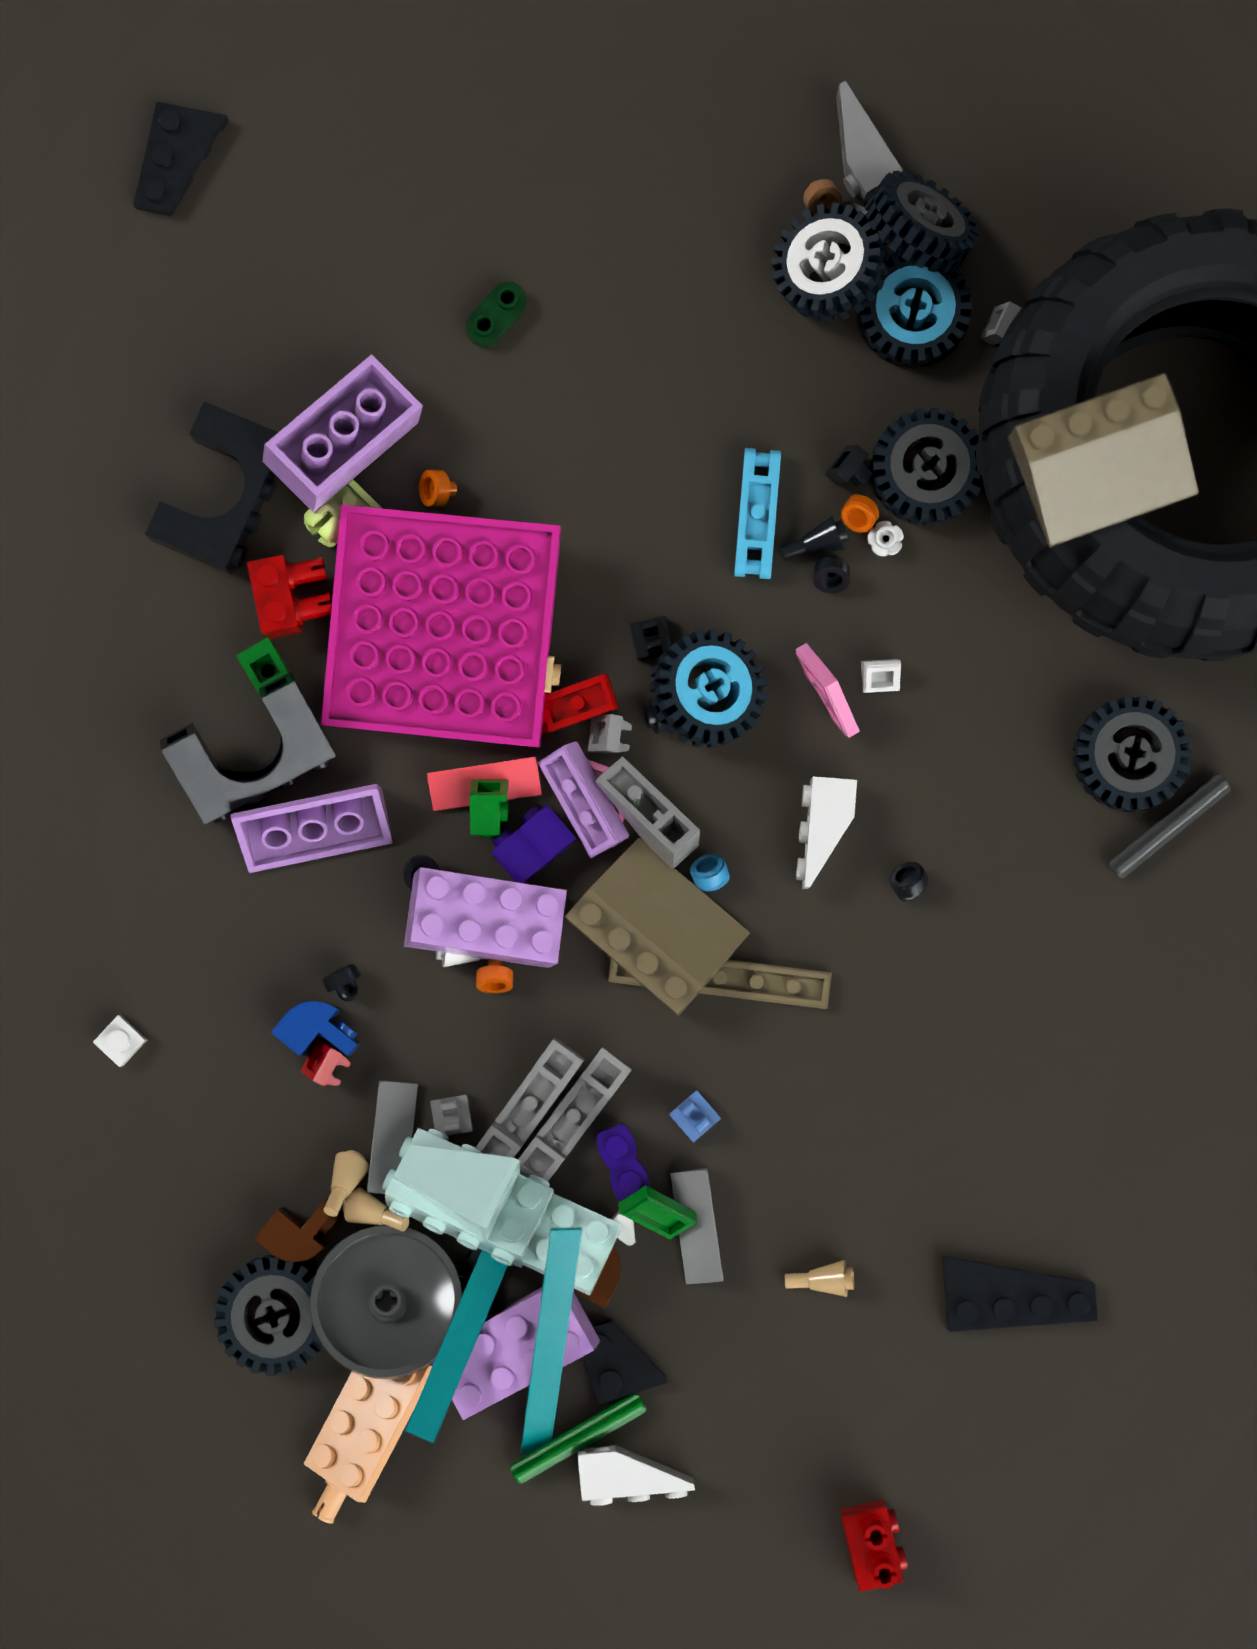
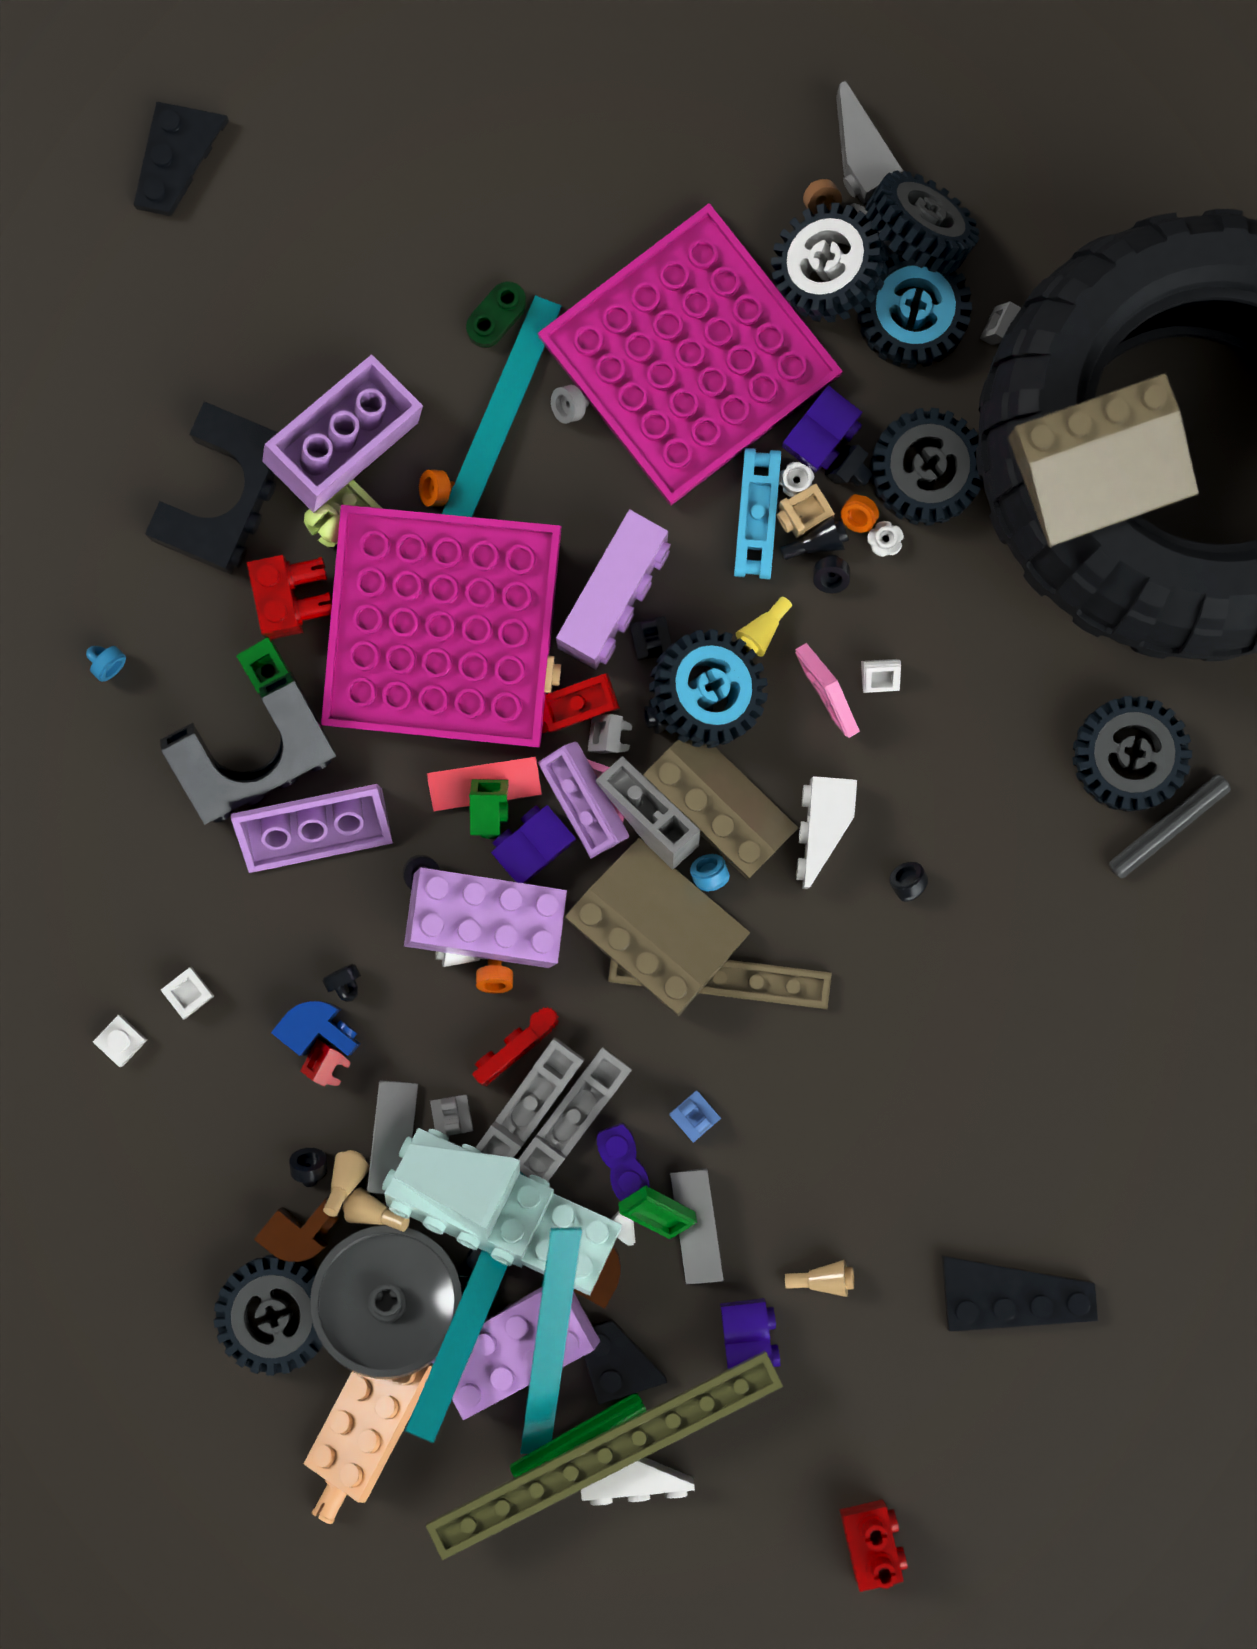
(105, 662): none -> dark azure tile
(187, 993): none -> white plate
(308, 1166): none -> black tile
(501, 410): none -> teal piece
(517, 1045): none -> red hinge
(568, 403): none -> light grey tile
(603, 1455): none -> olive plate
(612, 590): none -> lavender brick
(690, 354): none -> dark pink plate
(721, 804): none -> dark tan slope
(747, 1331): none -> dark purple brick
(762, 629): none -> light yellow cone
(793, 470): none -> white plate
(804, 511): none -> tan bracket
(822, 430): none -> dark purple brick

